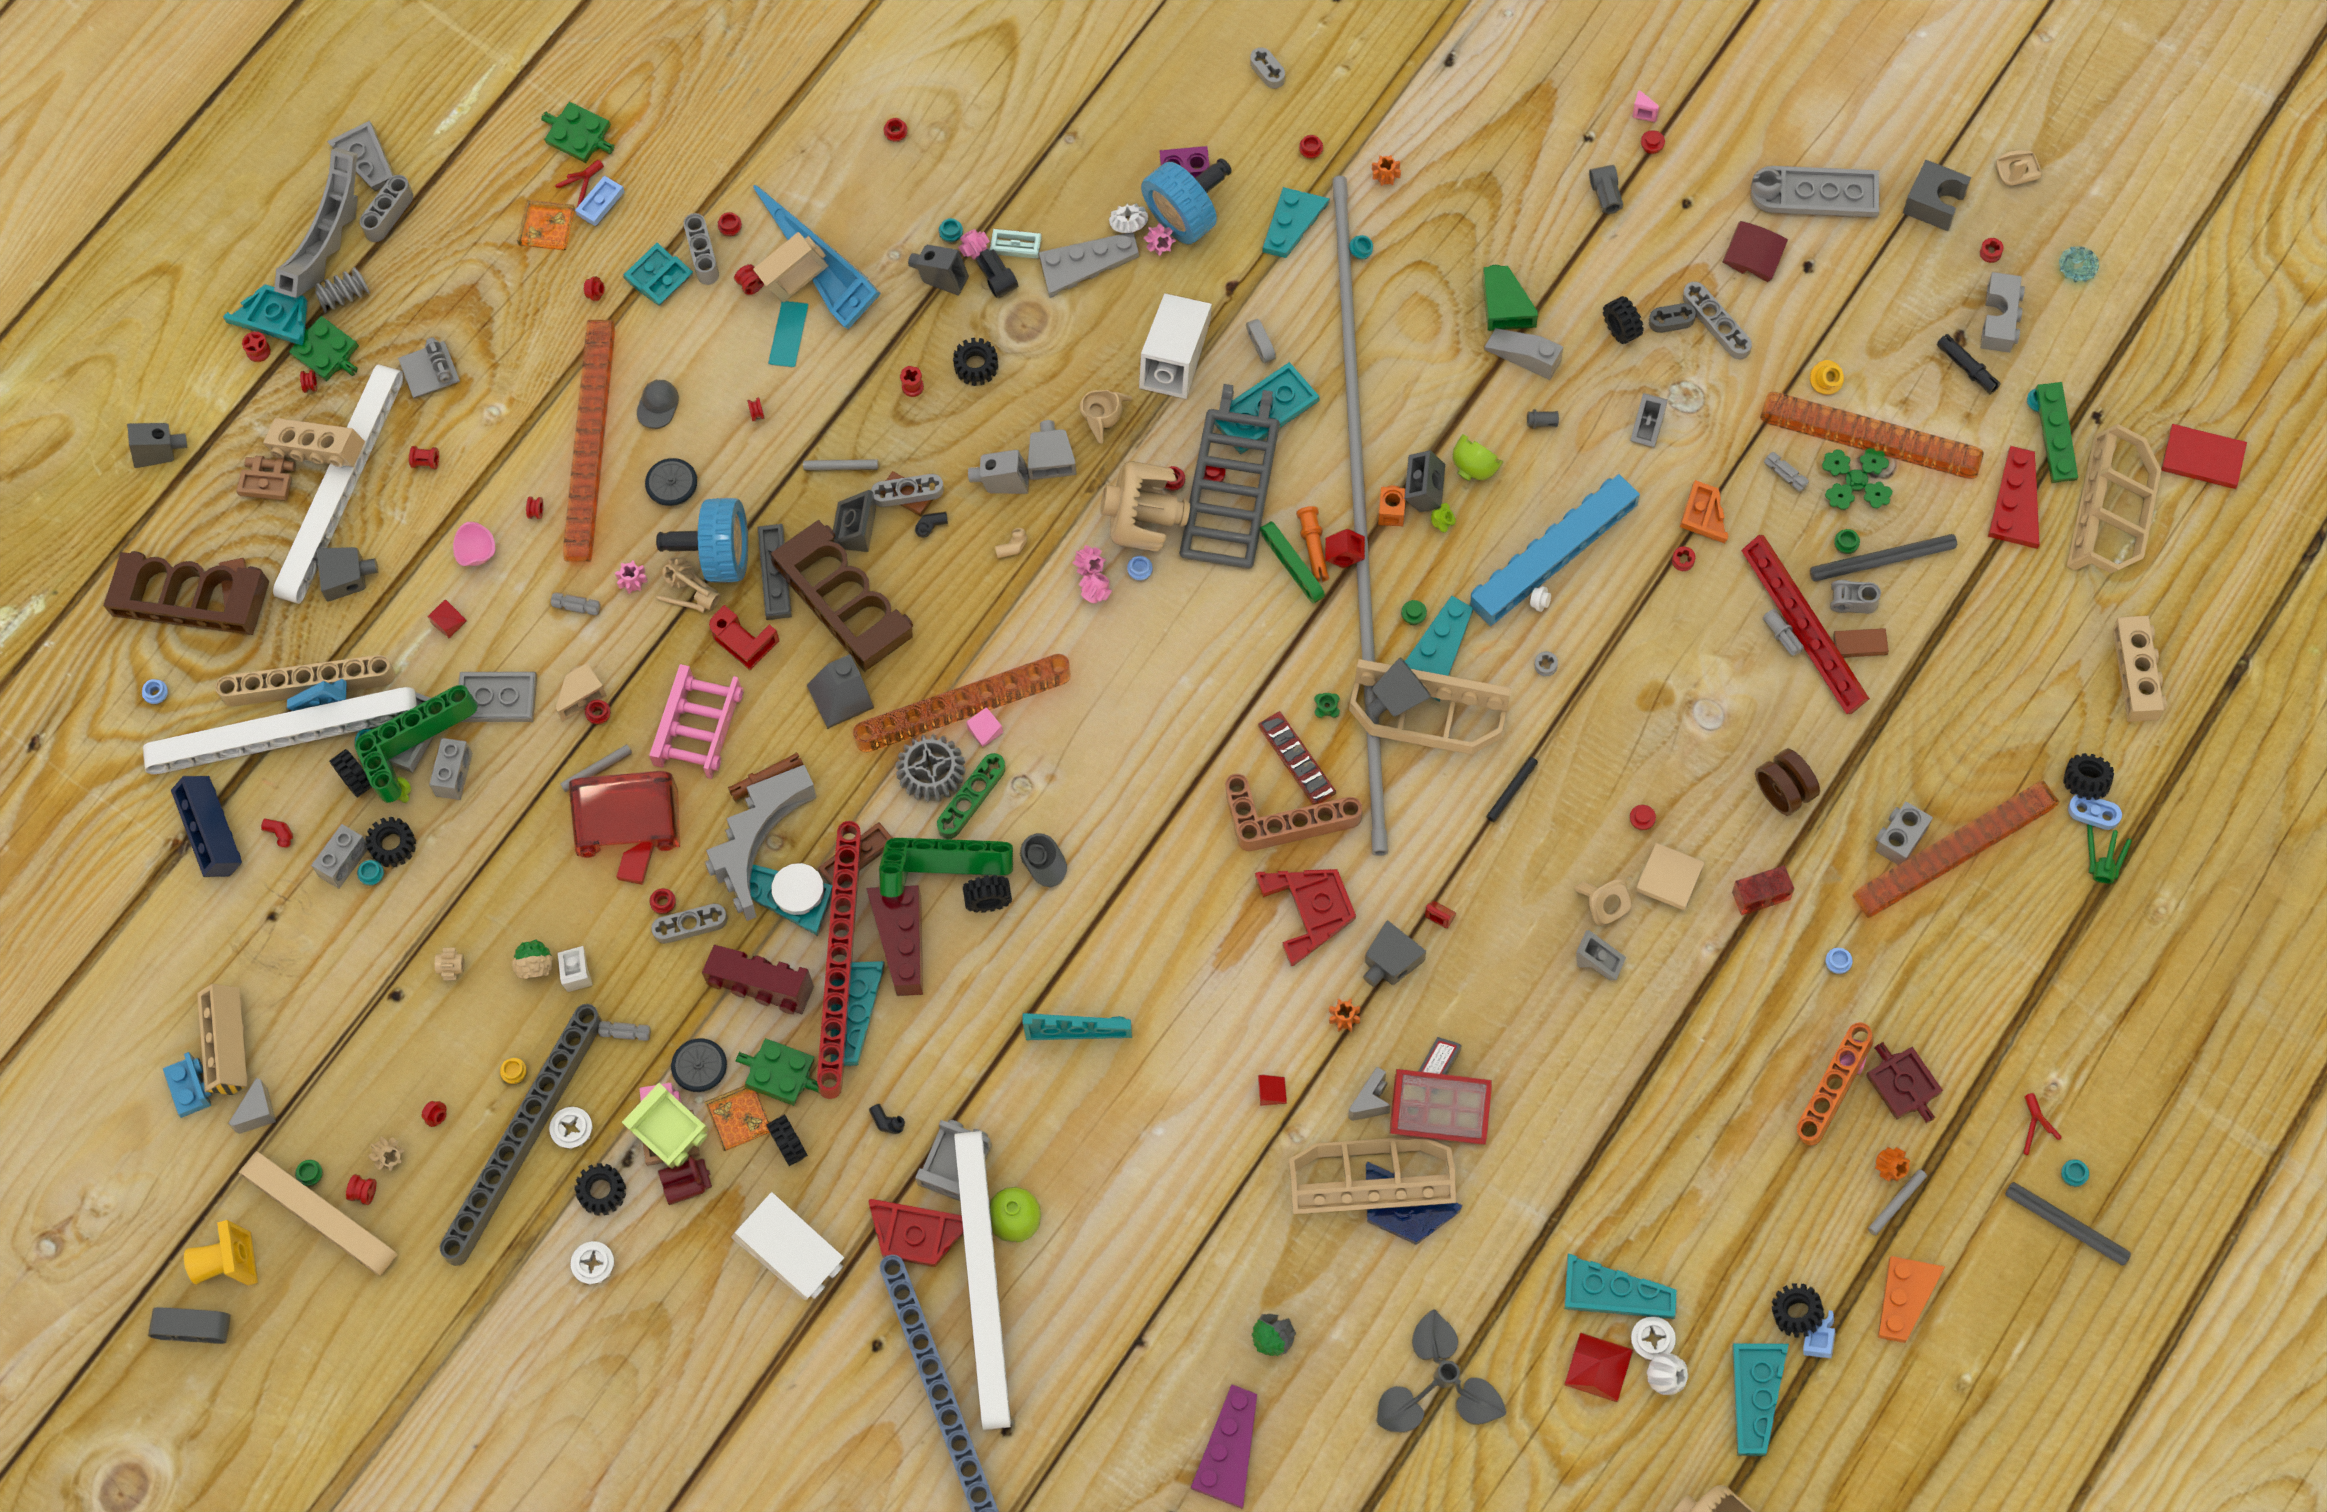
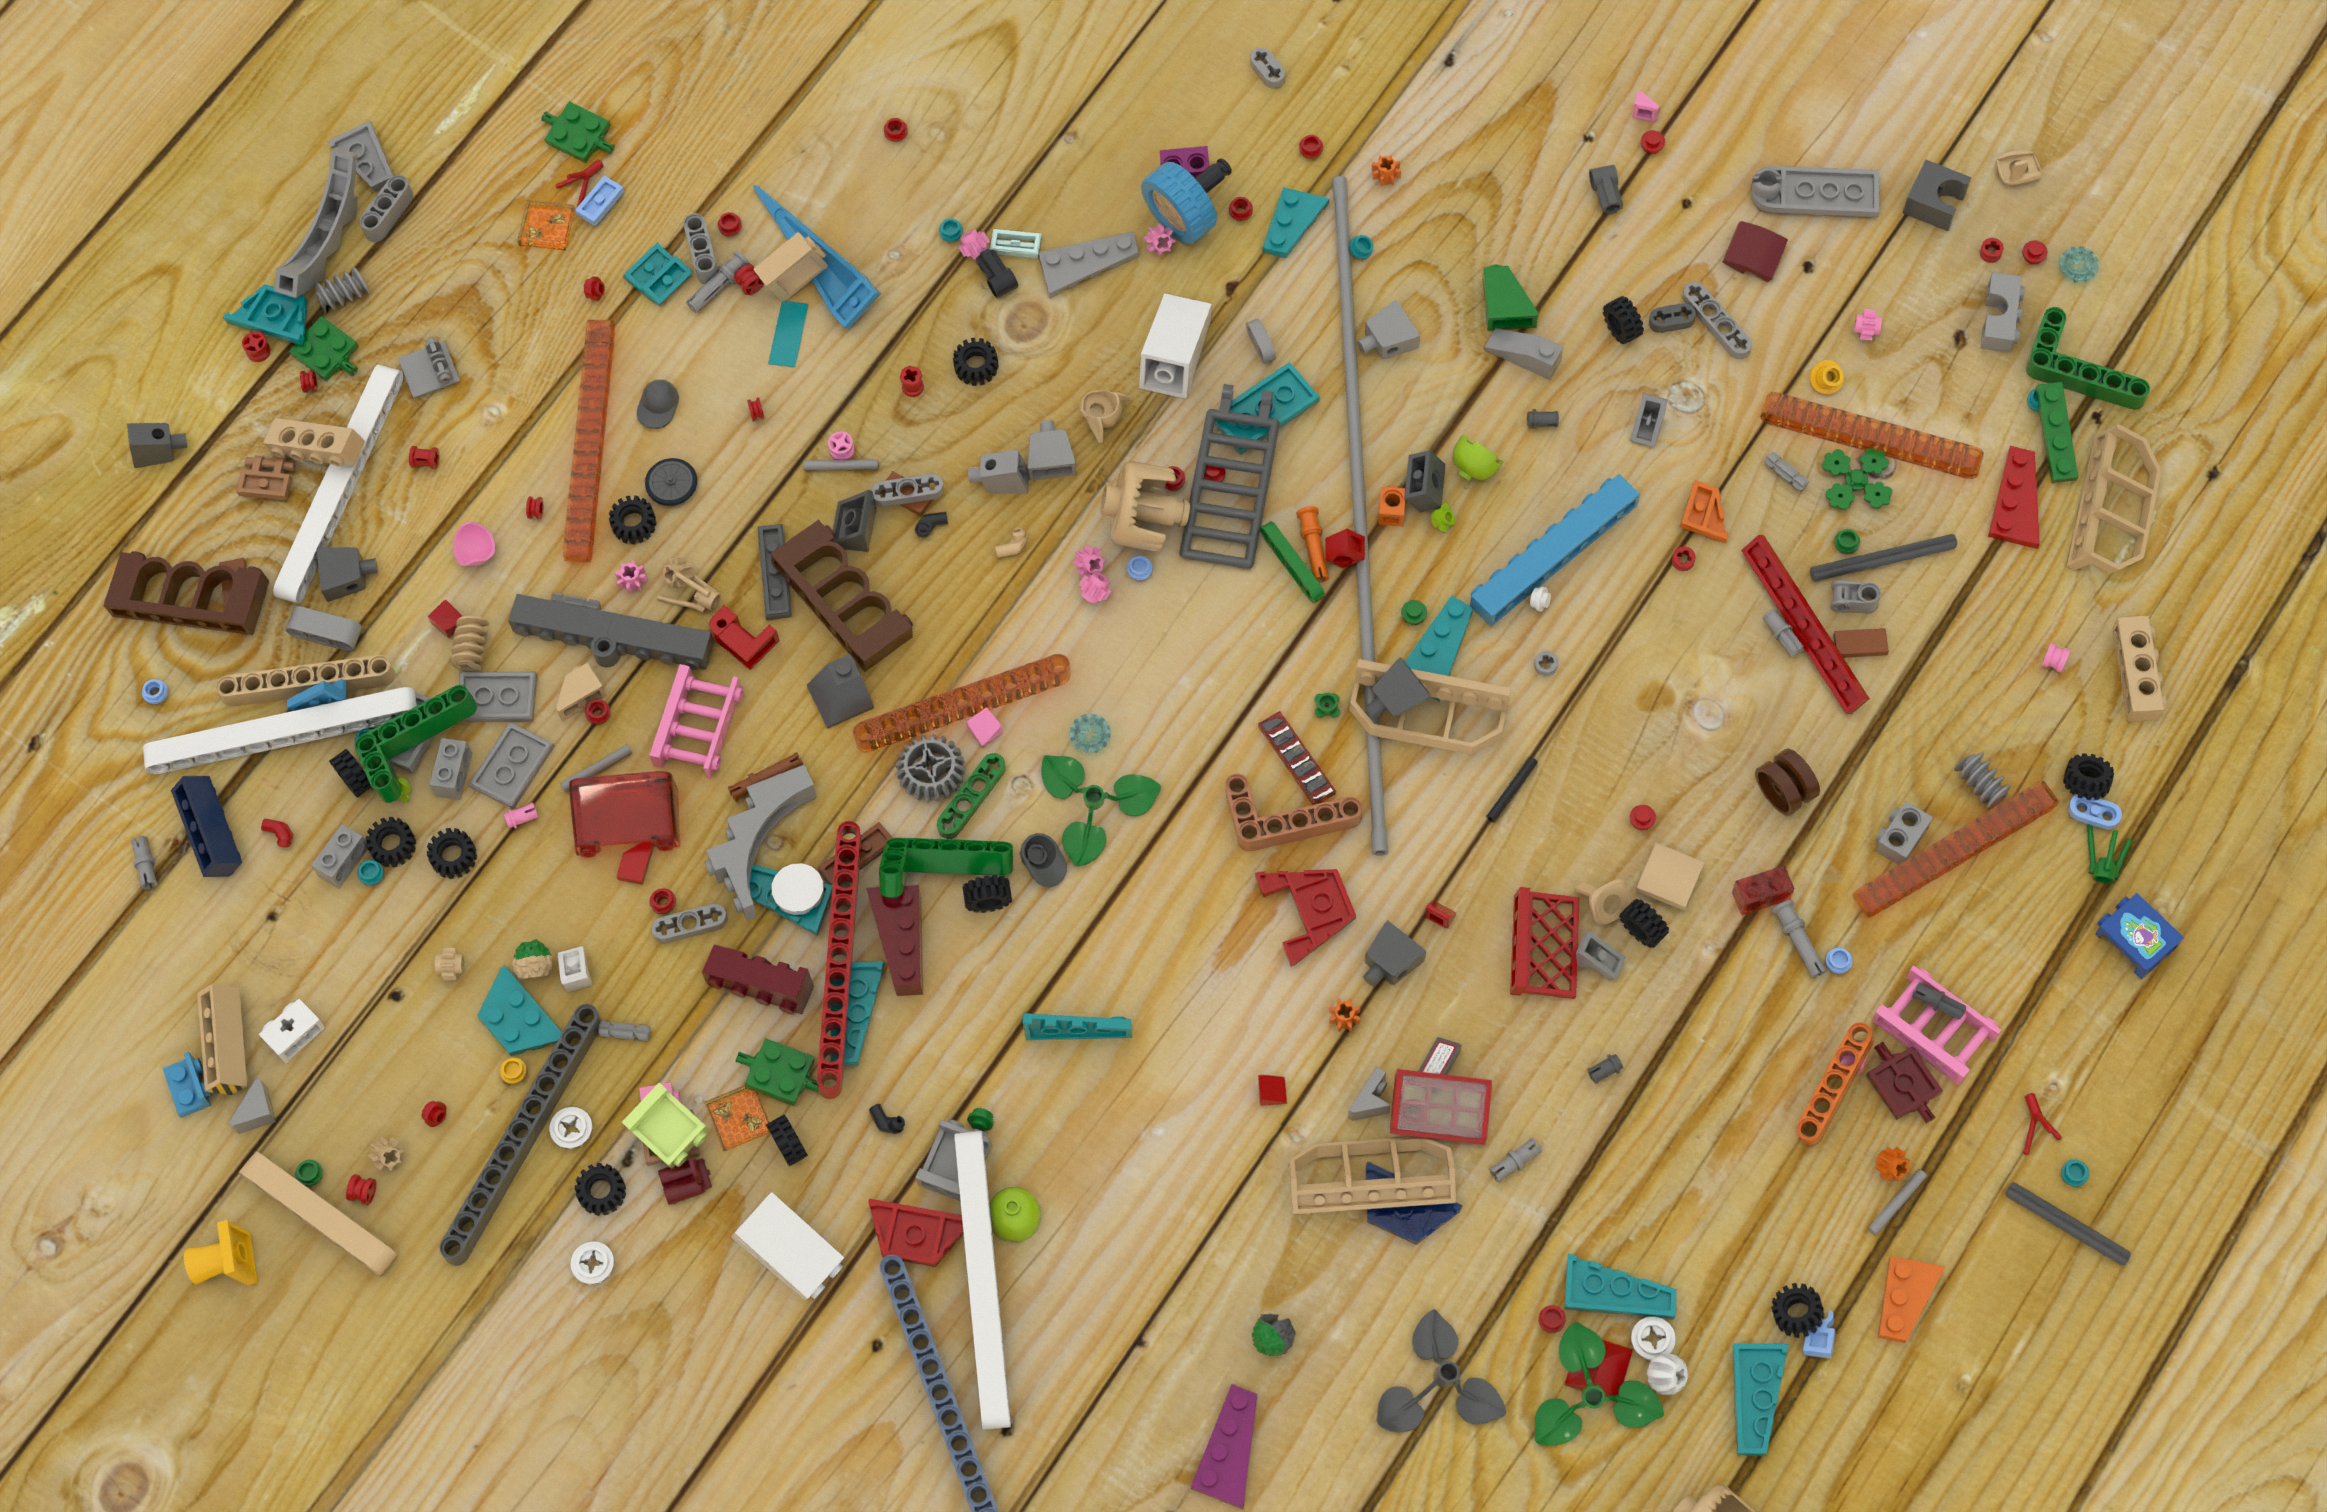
(144, 862): none -> light grey pin
(189, 1325): dark grey beam -> none
(289, 1043): none -> white brick
(323, 628): none -> light grey beam
(450, 838): none -> black tyre
(467, 643): none -> tan piece
(511, 765): none -> light grey tile
(516, 1017): none -> teal wing
(520, 815): none -> bright pink pin
(611, 632): none -> dark grey hinge
(635, 532): none -> black tyre
(698, 1065): dark grey wheel -> none
(719, 540): dark azure wheel -> none
(721, 279): none -> light grey pin
(841, 440): none -> bright pink wheel
(940, 268): dark grey torso -> none
(981, 1119): none -> green plate
(1082, 725): none -> clear light blue gear
(1082, 841): none -> green plant
(1137, 219): white gear -> none
(1240, 203): none -> red plate
(1389, 333): none -> light grey torso
(1515, 1160): none -> light grey pin
(1522, 947): none -> red fence
(1552, 1319): none -> red plate
(1580, 1350): none -> green plant
(1605, 1068): none -> dark grey pin
(1644, 923): none -> black tyre
(1794, 927): none -> light grey pin
(1867, 324): none -> bright pink gear
(1933, 1050): none -> bright pink fence
(1939, 1001): none -> dark grey axle
(1975, 370): black pin -> none
(1983, 780): none -> light grey piece
(2034, 252): none -> red plate
(2055, 657): none -> bright pink wheel
(2078, 368): none -> green beam
(2139, 933): none -> blue panel
(2204, 456): red tile -> none

